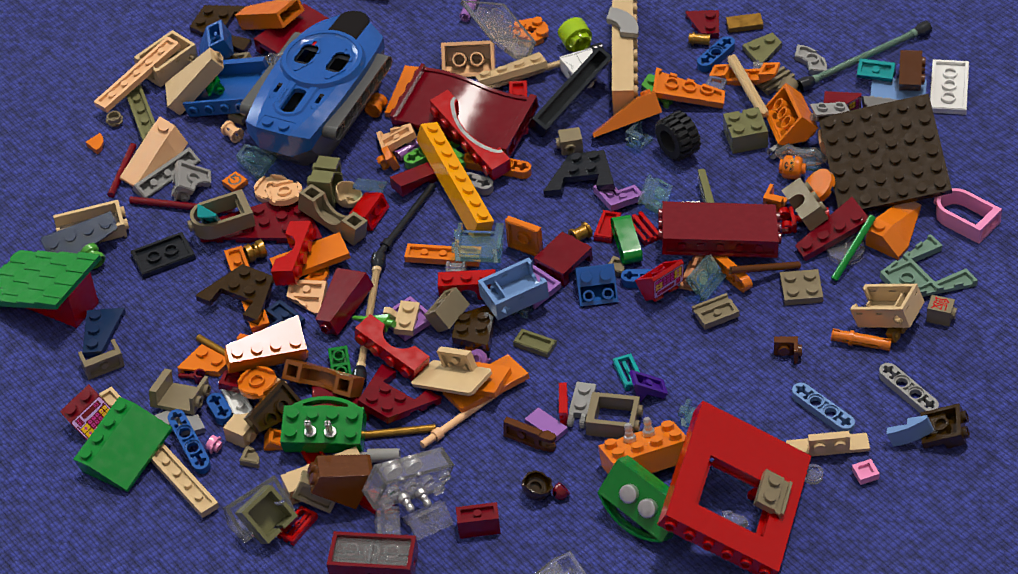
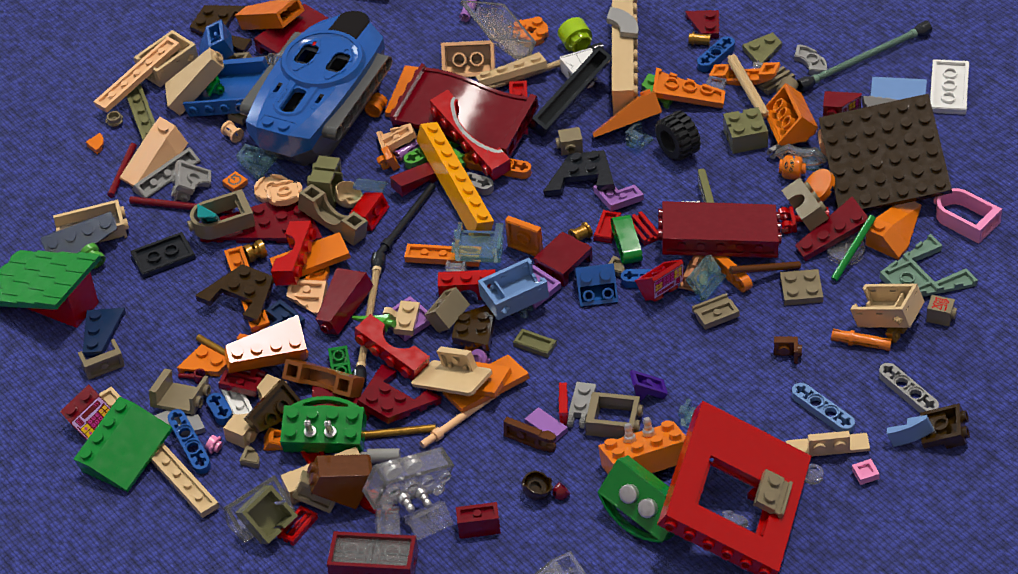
(256, 382): orange tile -> none
(629, 357): teal tile -> none
(654, 192): clear light blue plate -> none
(744, 22): pearl gold tile -> none
(771, 198): orange panel -> none
(827, 109): light grey hinge -> none
(876, 70): teal panel -> none
(911, 70): reddish brown brick -> none

